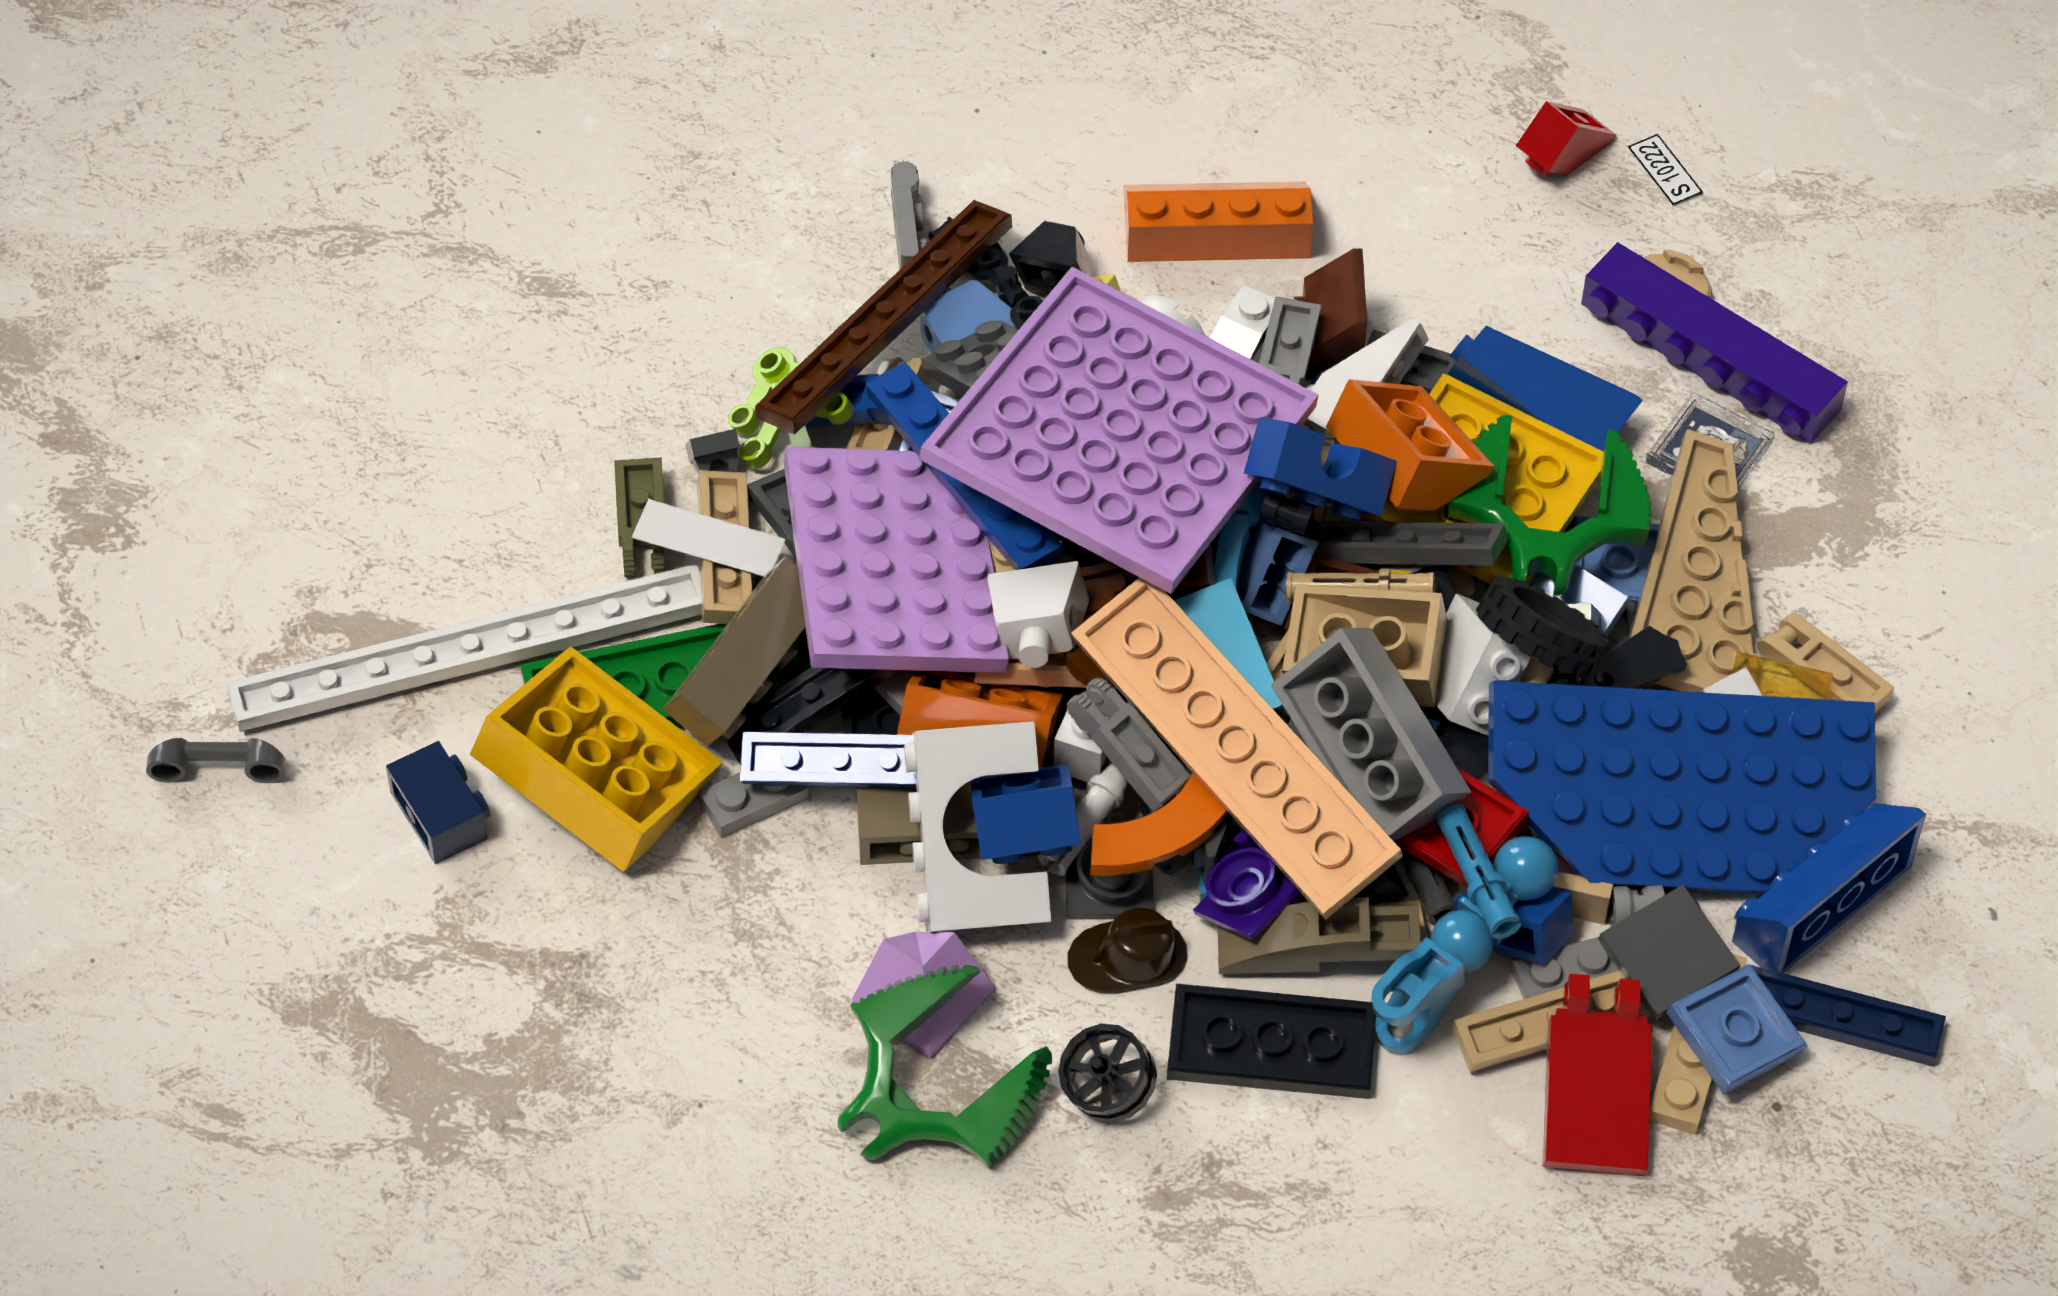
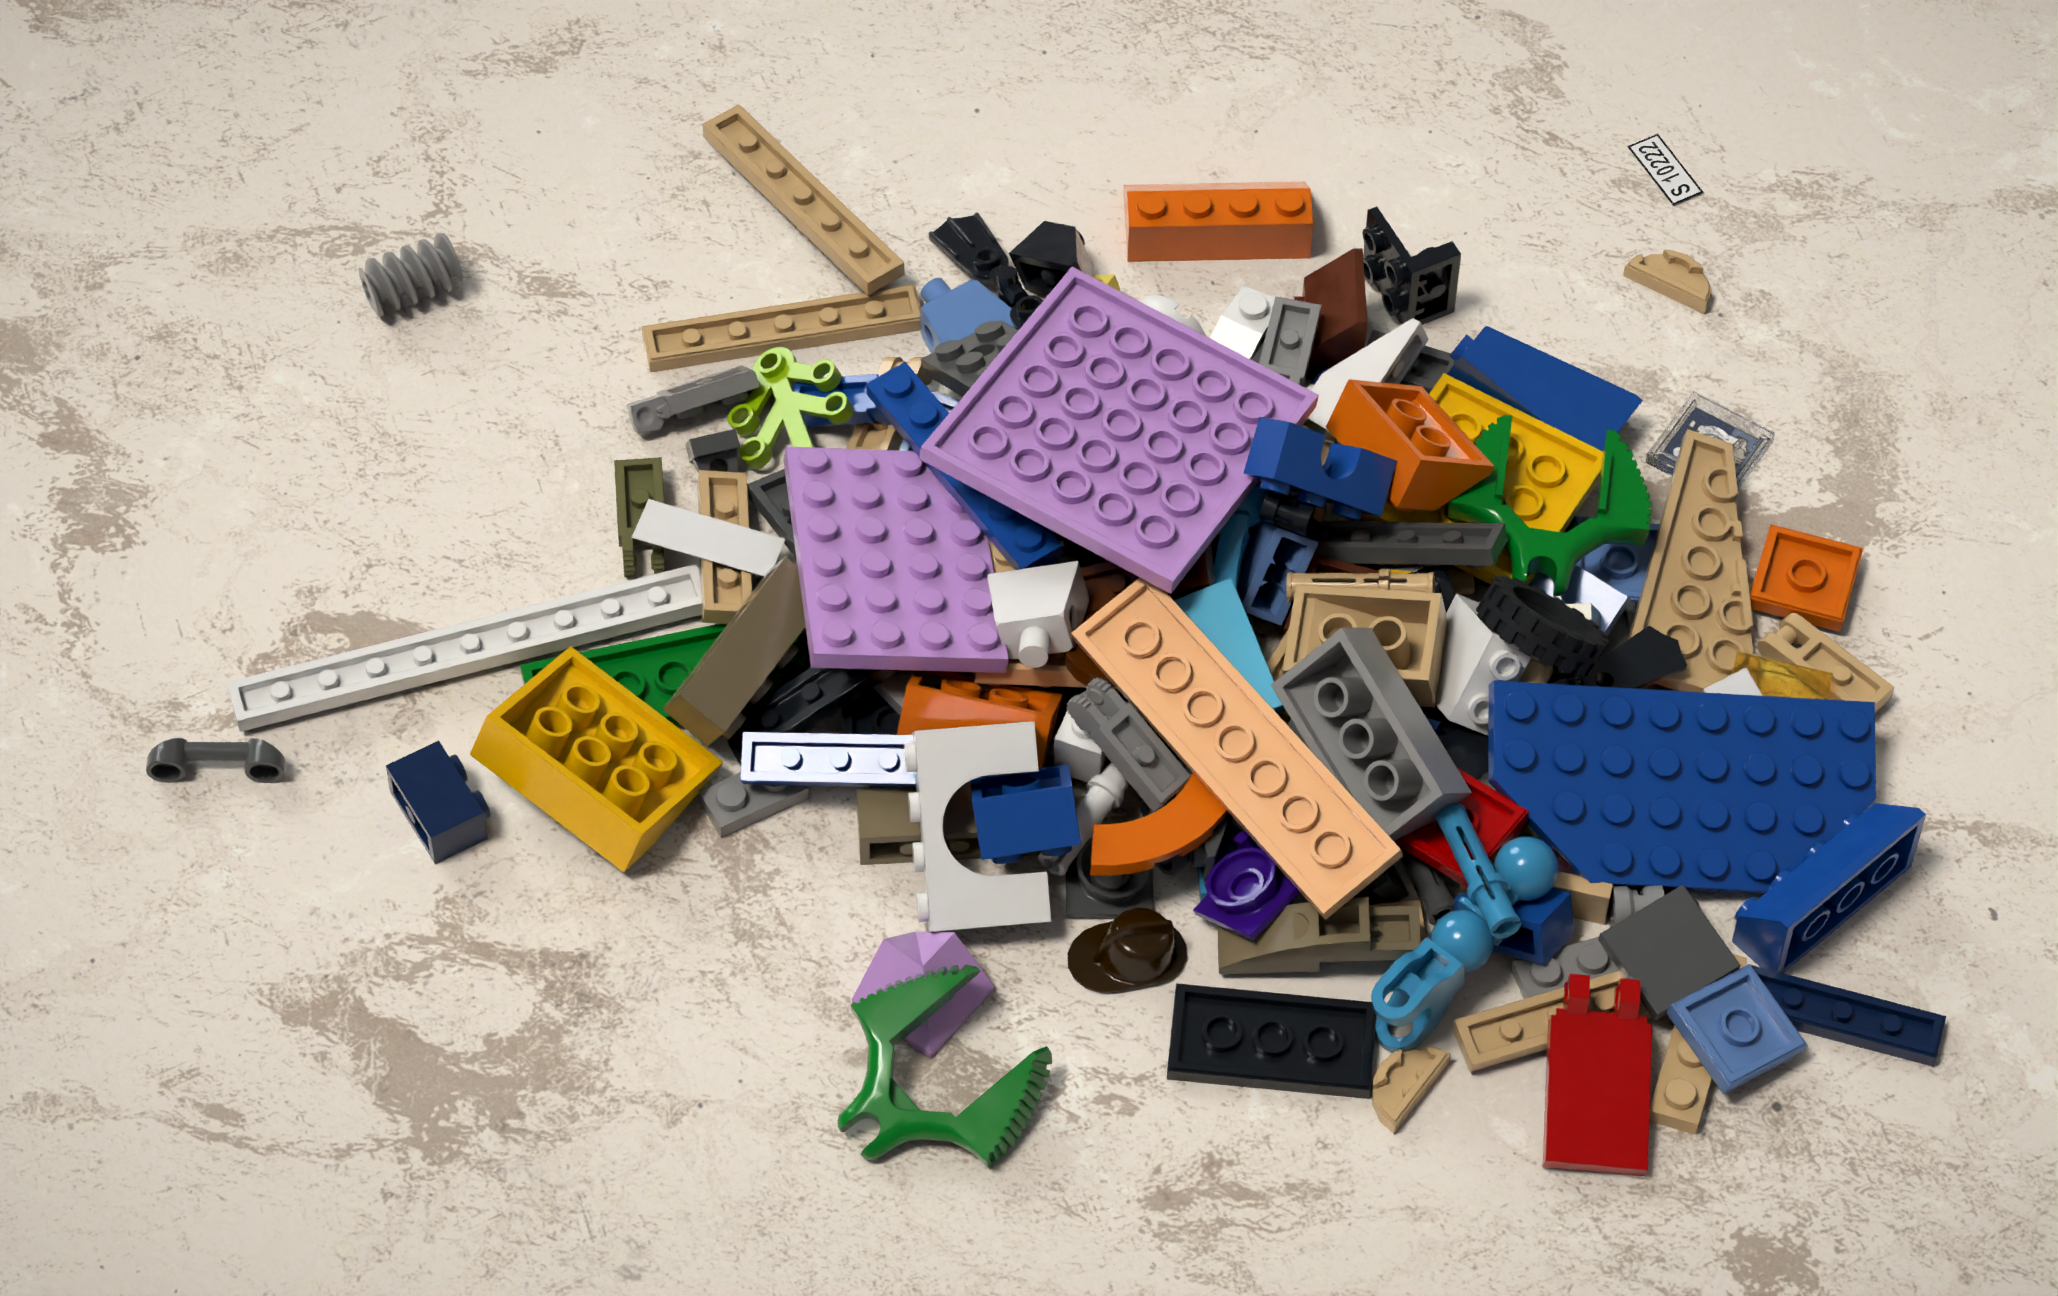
(410, 273): none -> light grey piece
(688, 398): none -> light grey hinge
(784, 325): none -> tan tile
(803, 199): none -> tan plate
(883, 317): reddish brown tile -> none
(906, 211): light grey hinge -> none
(1107, 1072): black wheel -> none
(1404, 1081): none -> tan tile
(1409, 286): none -> black bracket
(1562, 139): red slope -> none
(1714, 343): dark purple brick -> none
(1805, 577): none -> orange plate

